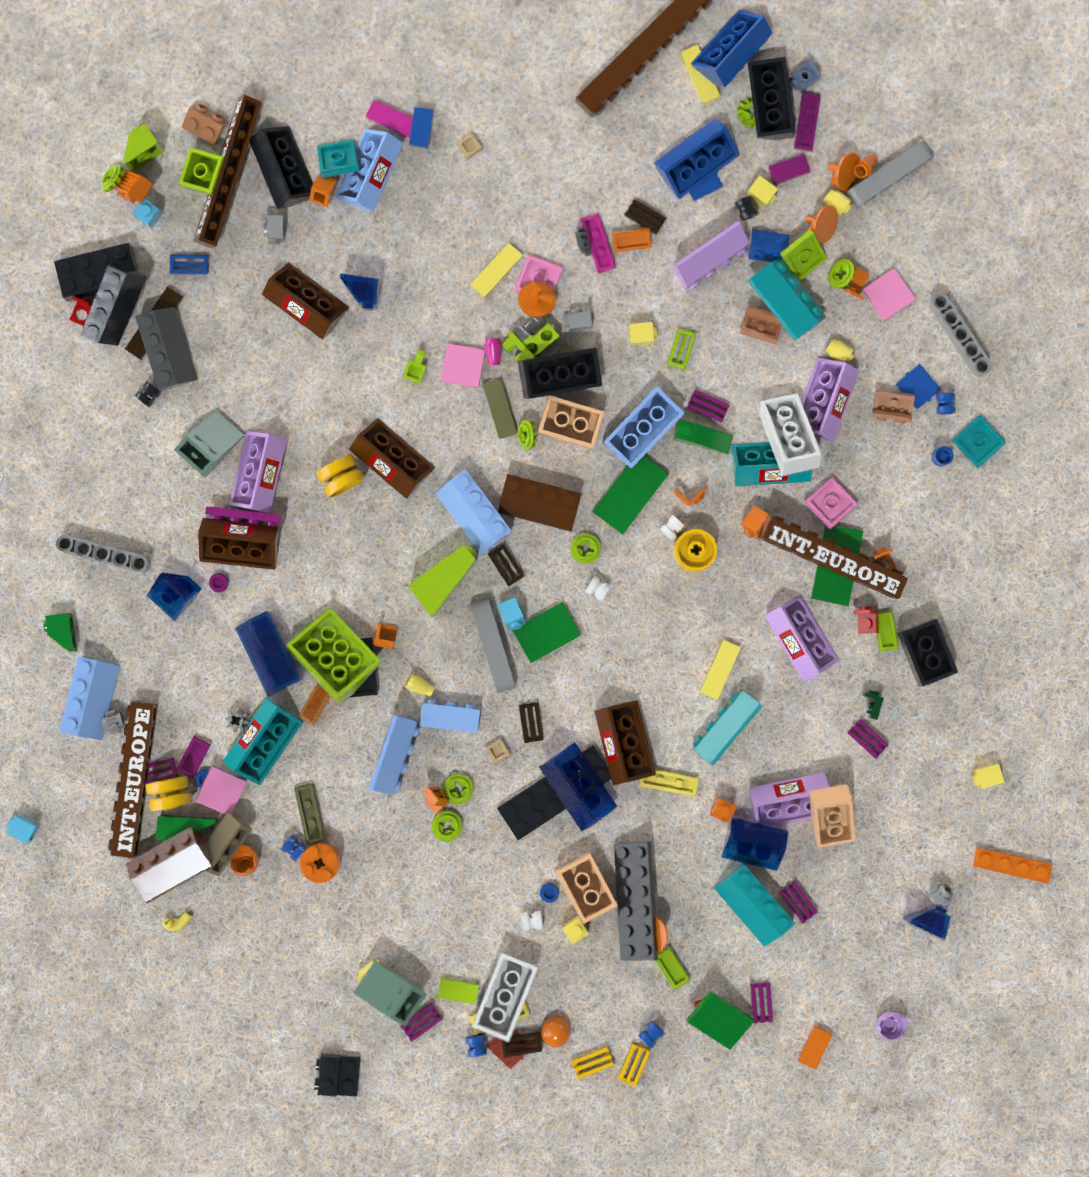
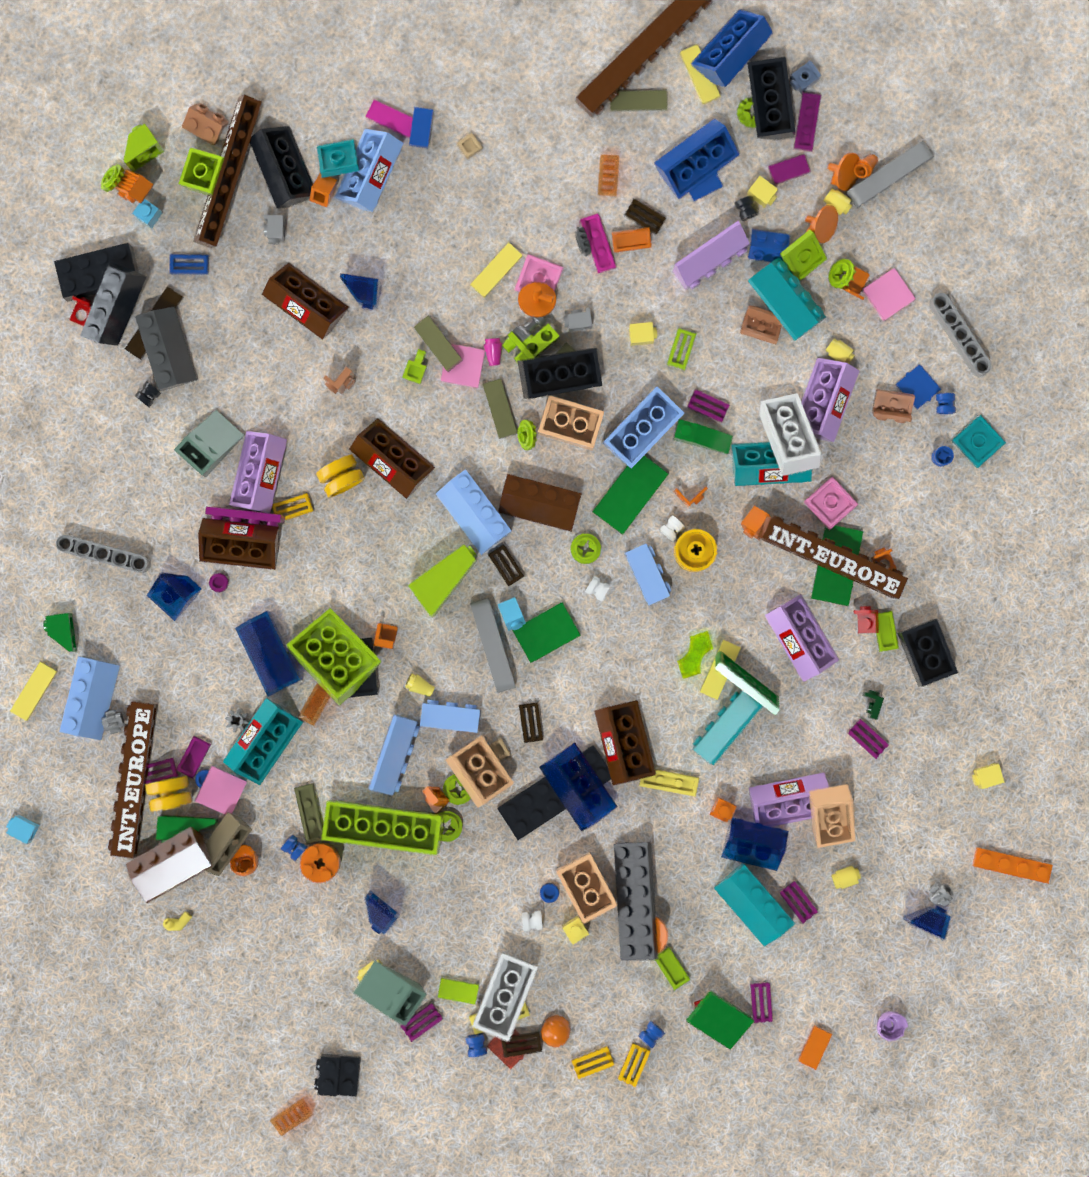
(33, 691): none -> light yellow tile
(300, 513): none -> yellow tile
(303, 1107): none -> clear orange slope
(343, 382): none -> nougat bracket
(380, 913): none -> clear blue slope
(382, 827): none -> lime brick
(438, 343): none -> olive tile
(479, 771): none -> light nougat brick
(608, 158): none -> clear orange slope
(640, 101): none -> olive tile
(648, 574): none -> light blue brick
(691, 662): none -> clear neon green tile
(747, 682): none -> green tile
(846, 877): none -> light yellow brick

